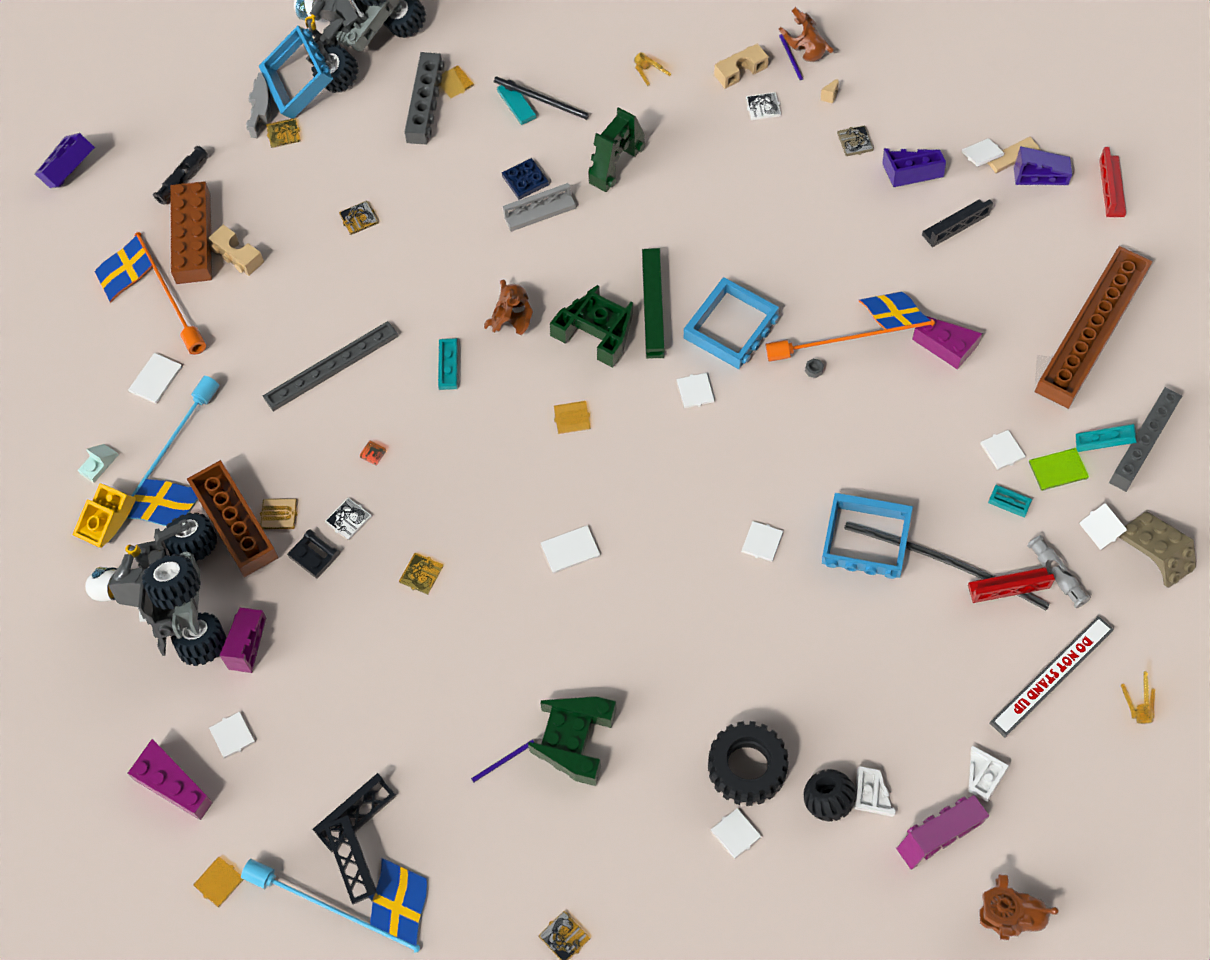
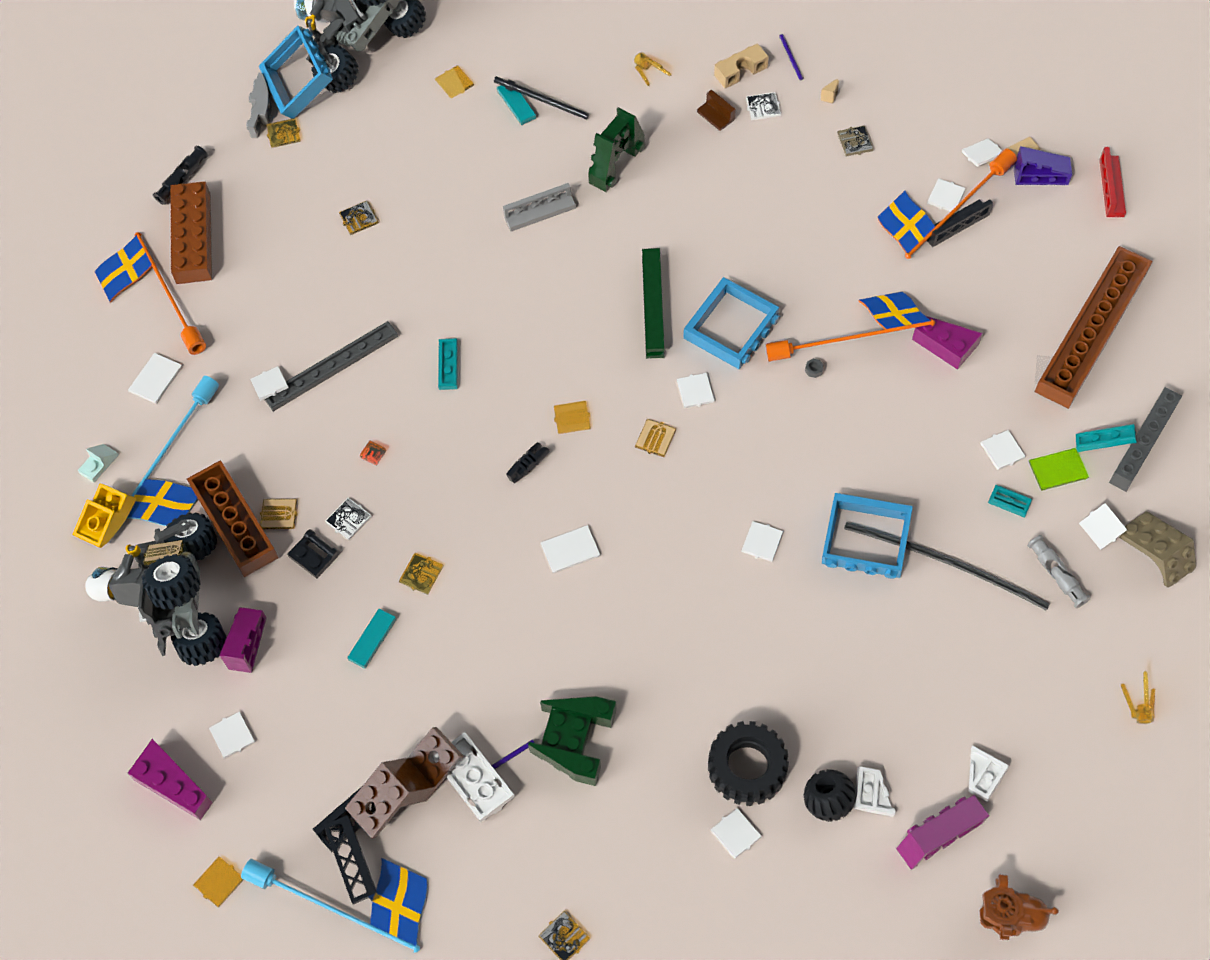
(64, 160): dark purple wedge -> none
(160, 550): none -> piece
(244, 259): tan arch -> none
(269, 383): none -> white piece
(371, 638): none -> teal tile
(403, 782): none -> reddish brown bracket
(424, 98): dark grey brick -> none
(476, 779): none -> white piece
(509, 298): dark orange helmet -> none
(525, 178): dark blue tile -> none
(527, 462): none -> black hinge
(598, 318): dark green wedge -> none
(655, 438): none -> piece
(717, 111): none -> reddish brown panel
(808, 40): dark orange helmet -> none
(912, 226): none -> flag
(913, 167): dark purple wedge -> none
(946, 195): none -> white piece
(1010, 585): red fence -> none
(1051, 676): tile -> none

